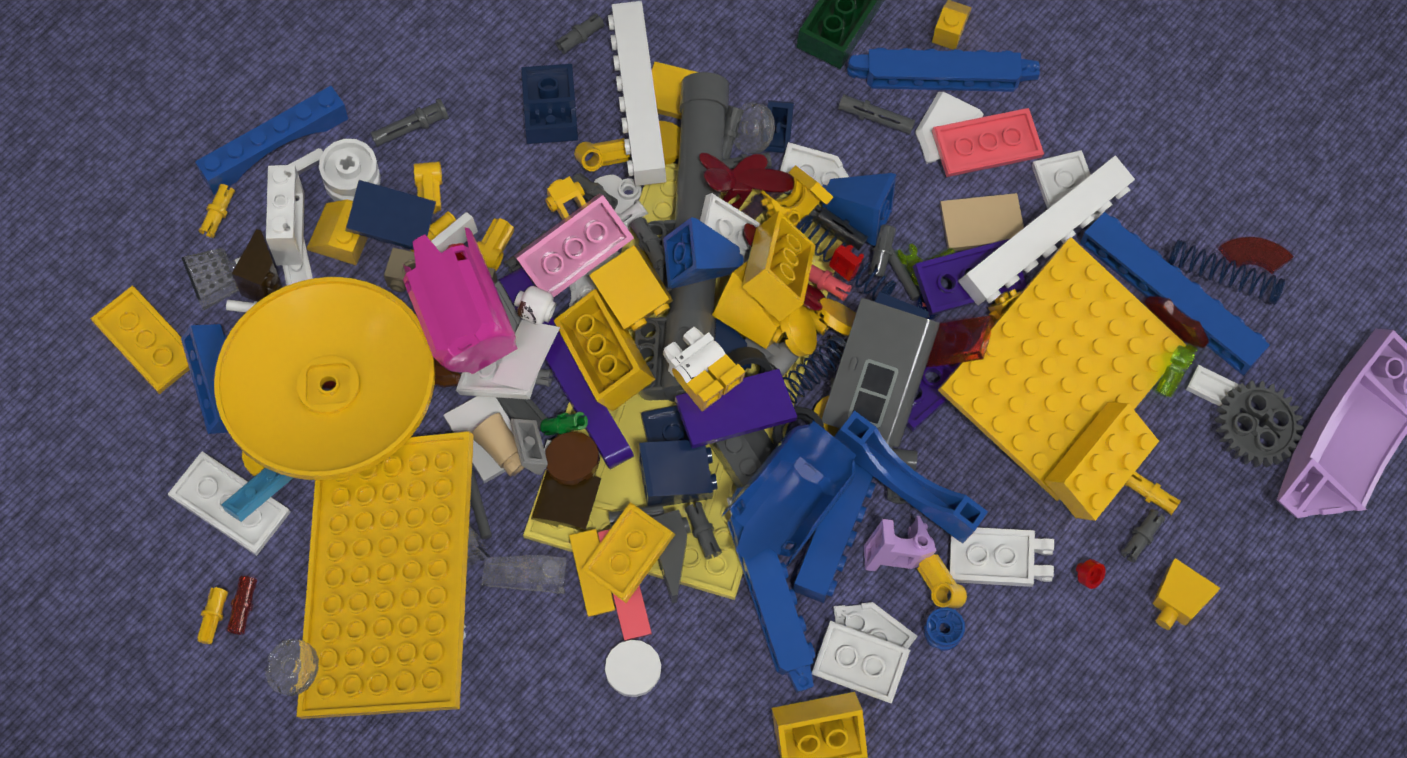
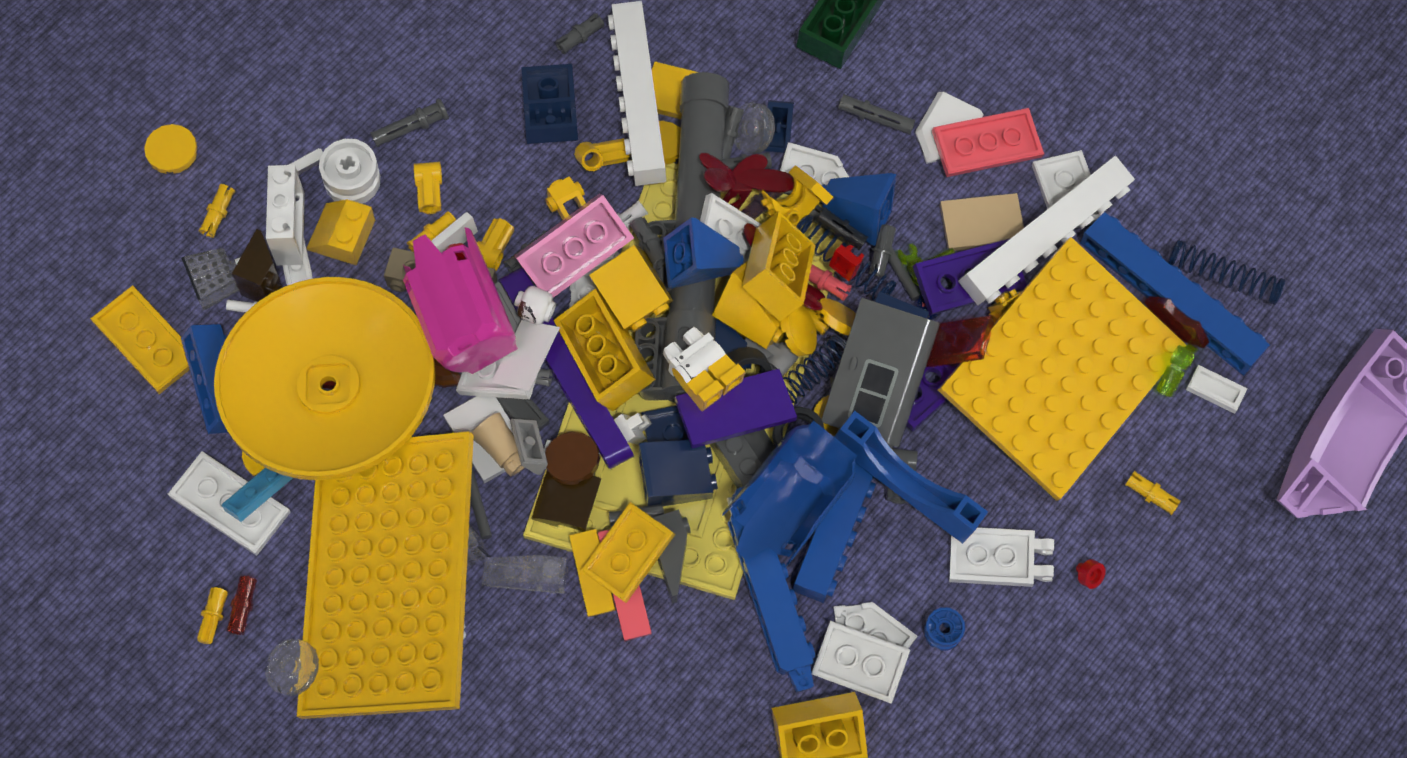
(171, 149): none -> yellow tile
(233, 159): blue arch -> none
(389, 215): dark blue tile -> none
(564, 423): green pin -> none
(593, 189): dark grey pin -> none
(616, 187): white plate -> none
(633, 427): none -> white tile
(633, 668): white tile -> none
(703, 530): dark grey pin -> none
(889, 550): lavender tile -> none
(940, 582): yellow piece -> none
(943, 69): blue hinge -> none
(951, 24): yellow slope -> none
(1102, 460): yellow brick -> none
(1142, 535): dark grey pin -> none
(1182, 595): yellow torso -> none
(1248, 442): dark grey gear -> none
(1256, 252): clear red tile -> none

